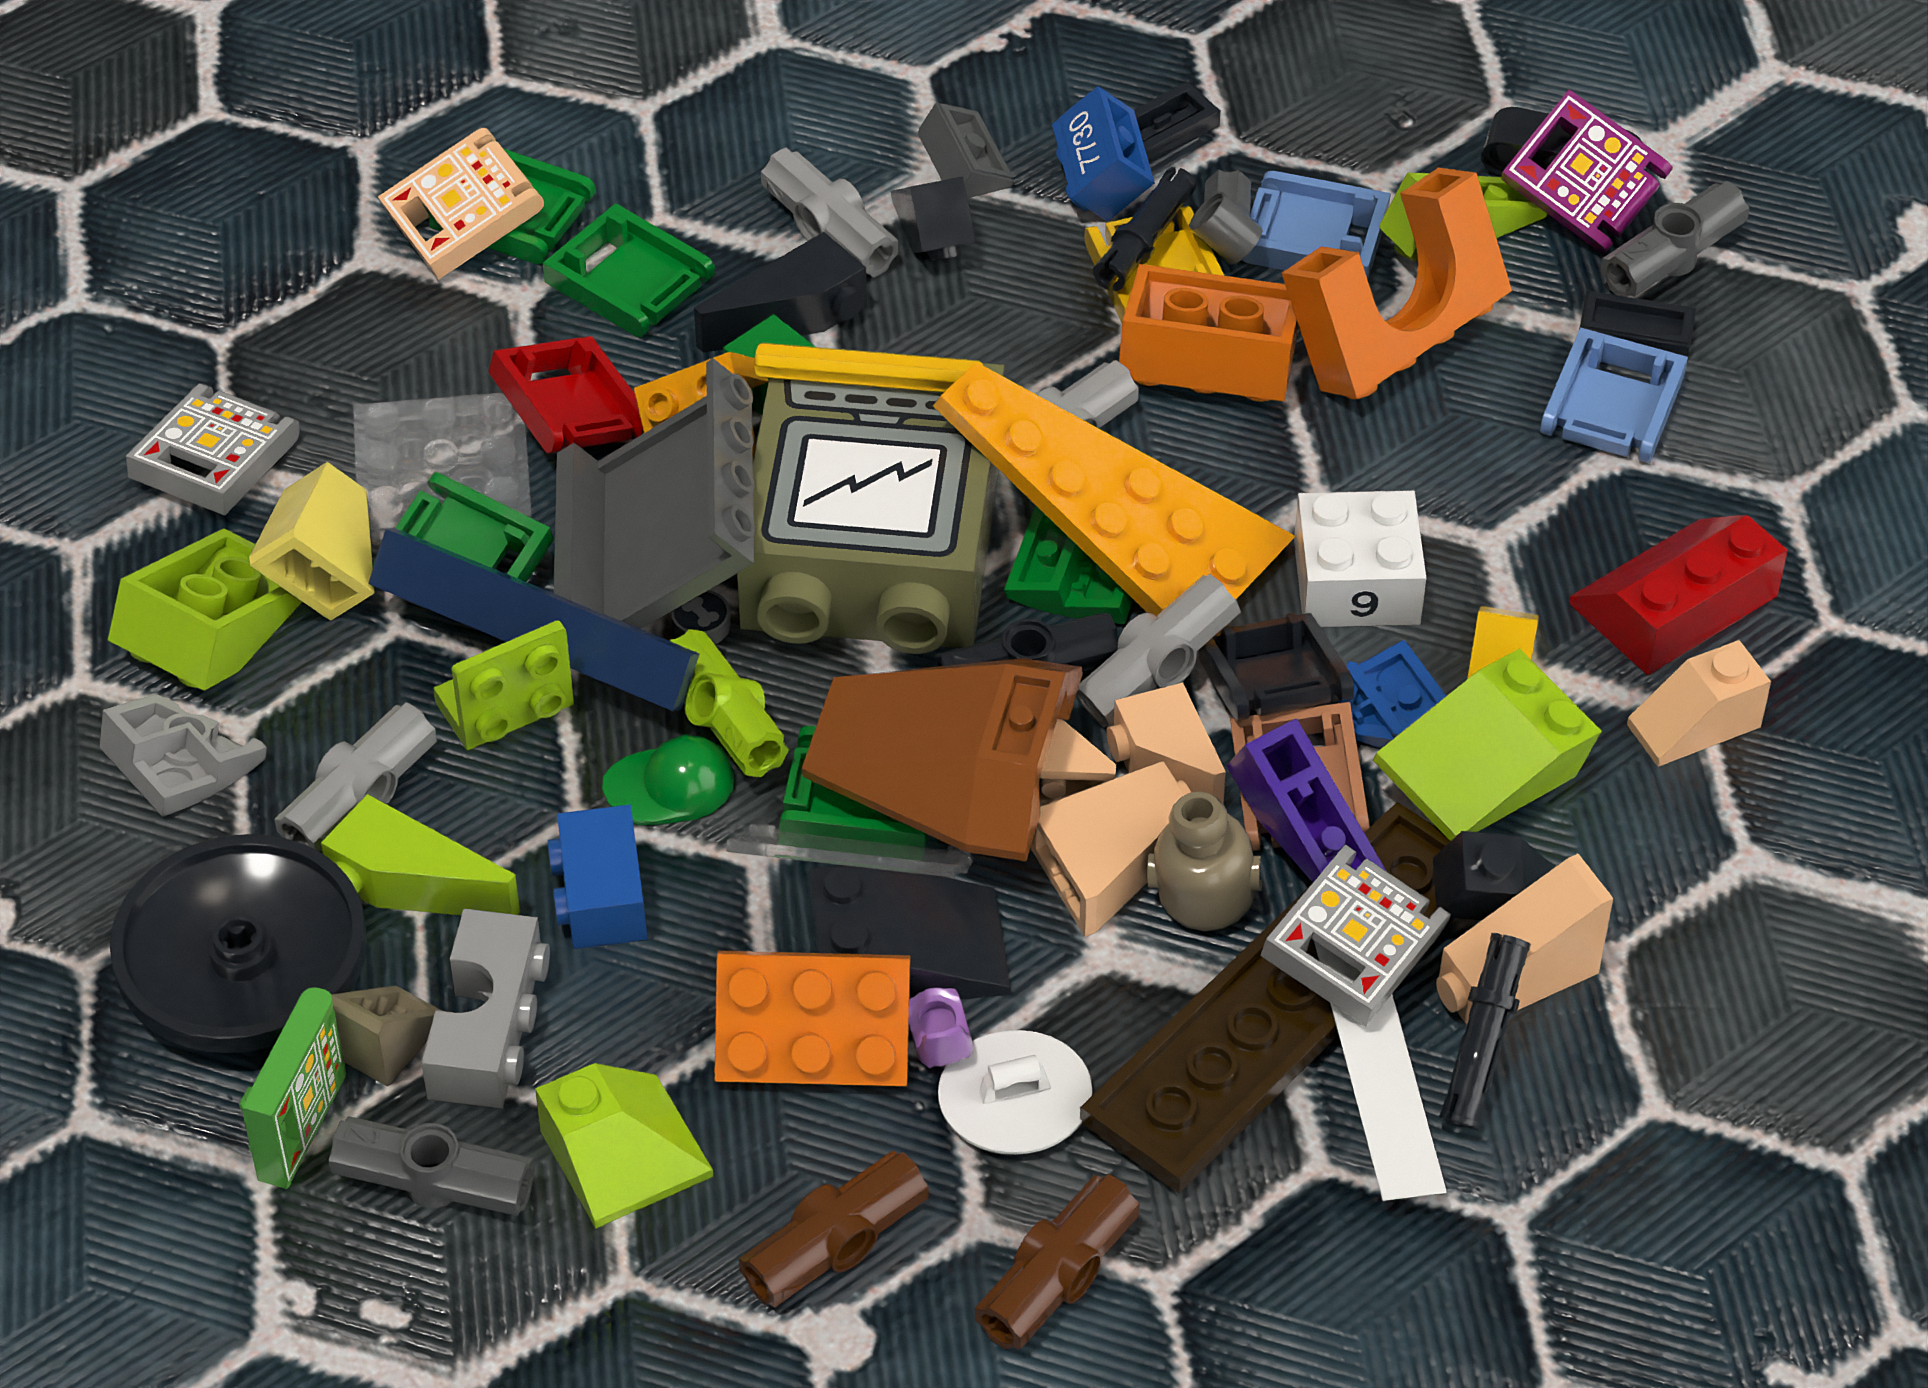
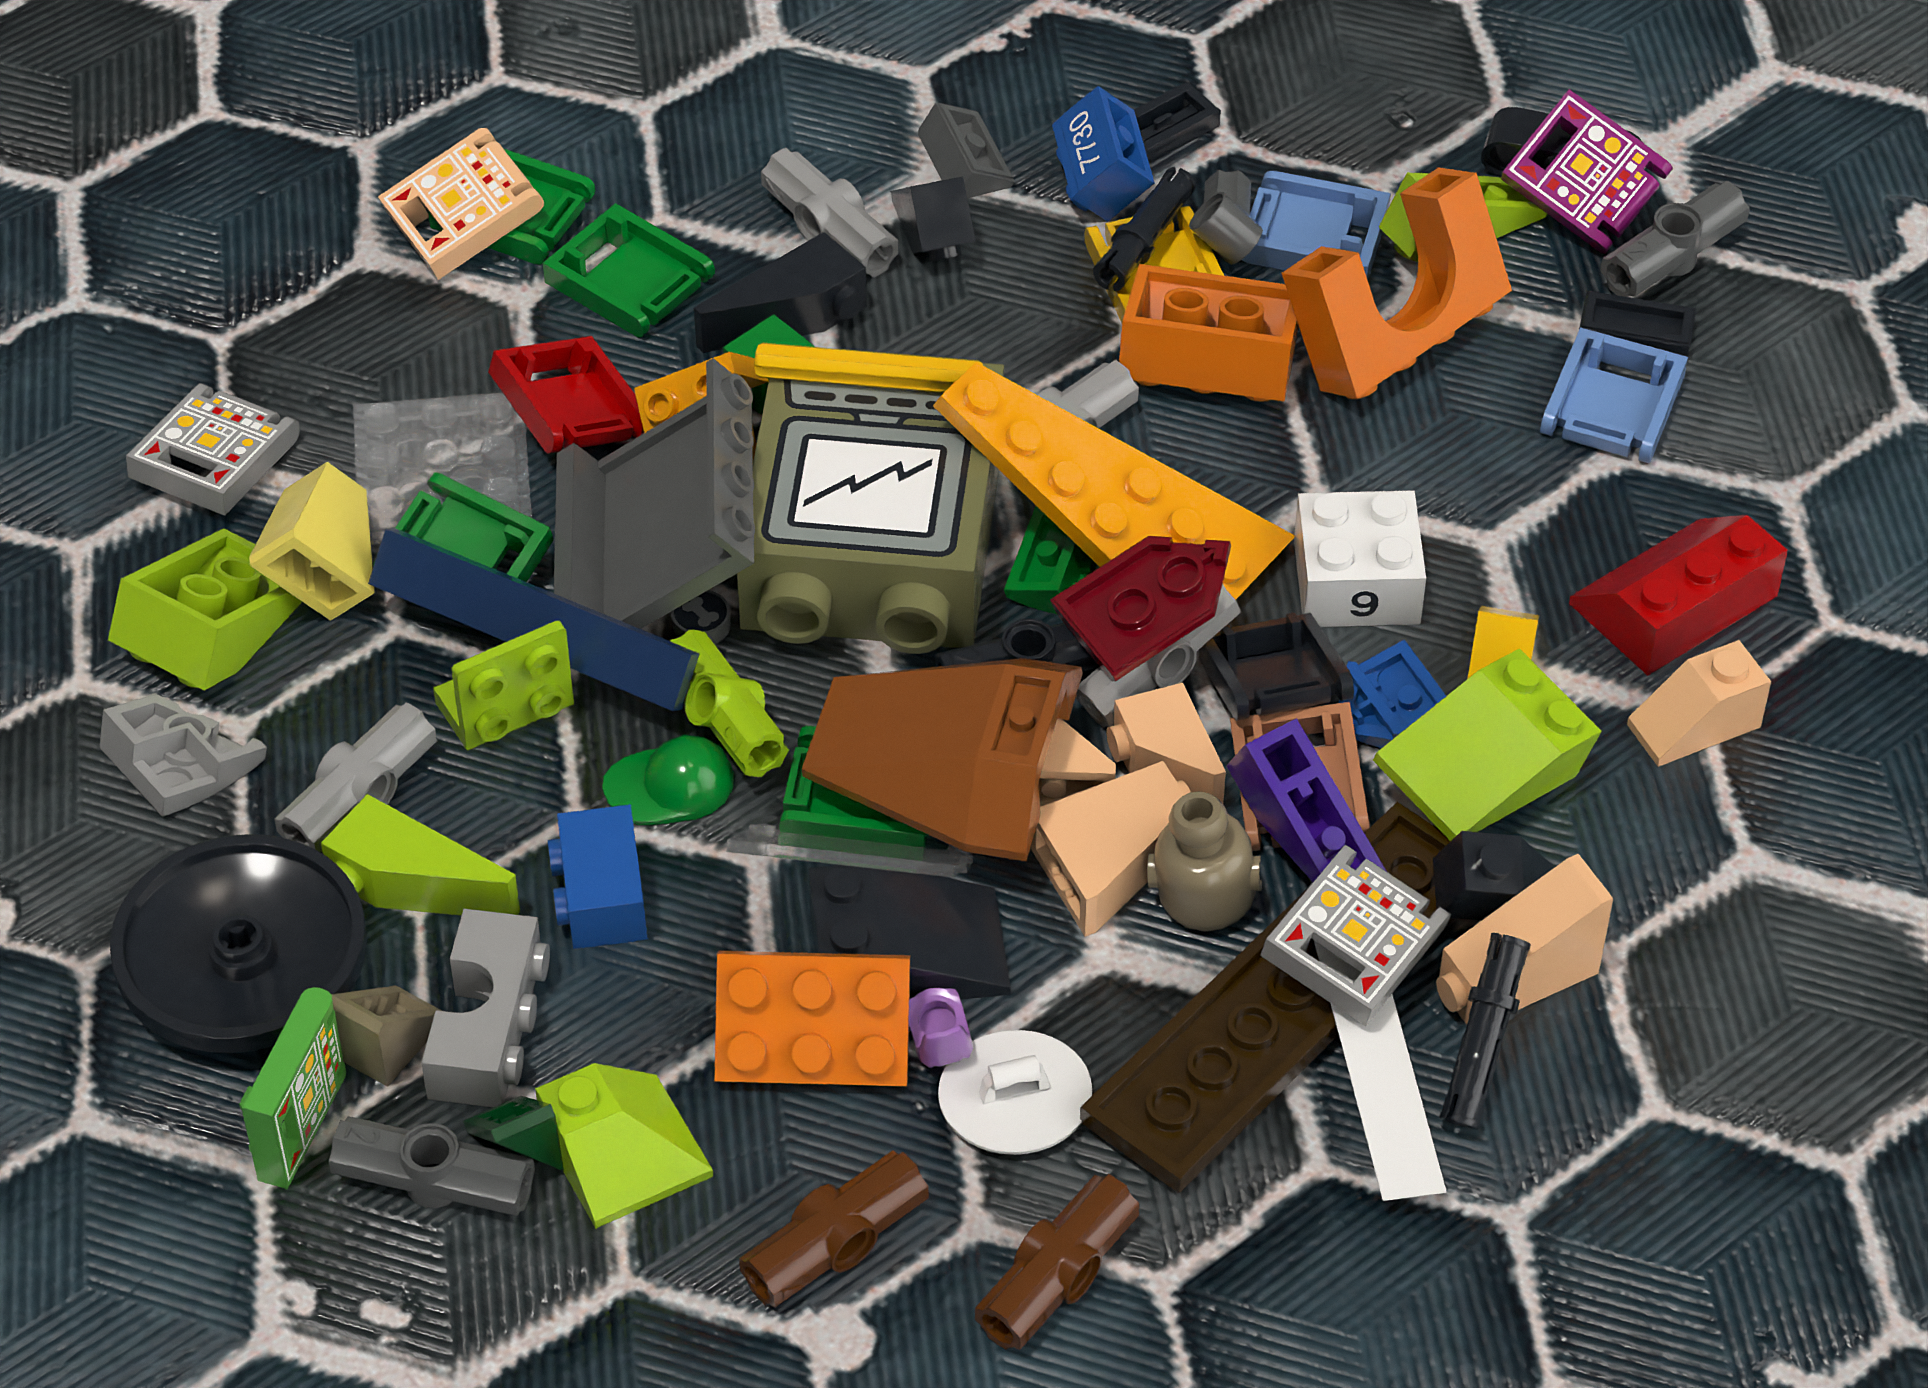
(521, 1126): none -> dark green slope
(1144, 600): none -> dark red tile

